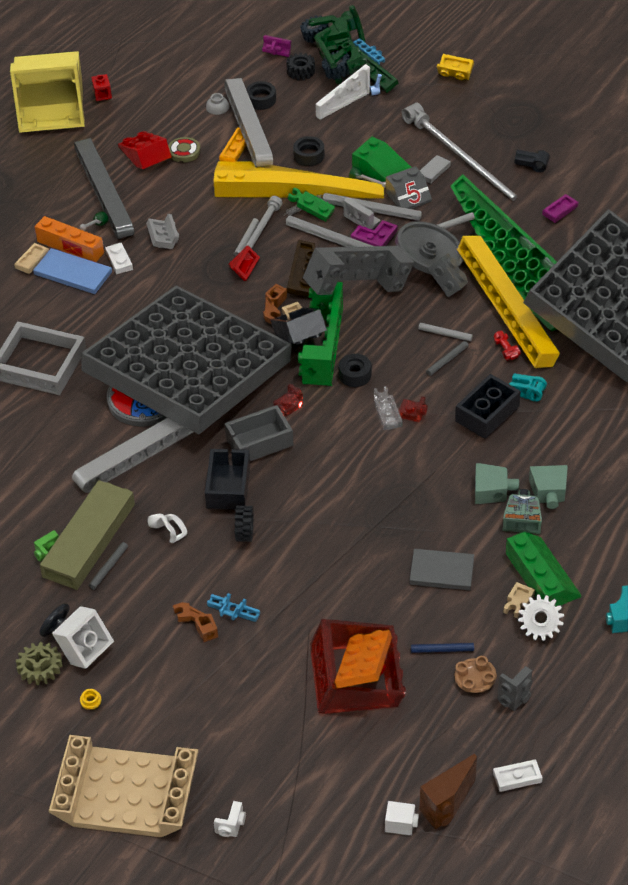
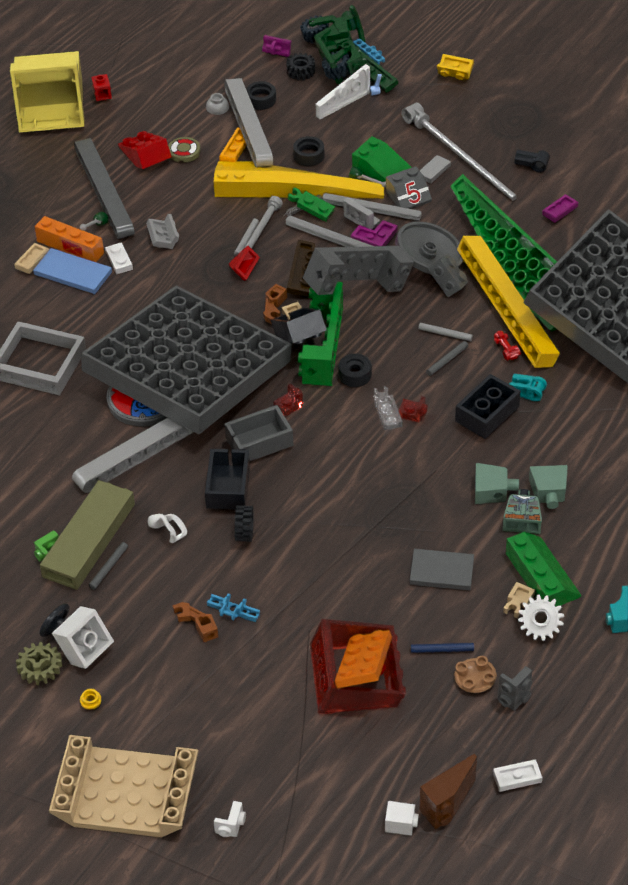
(457, 221): light grey bar -> none

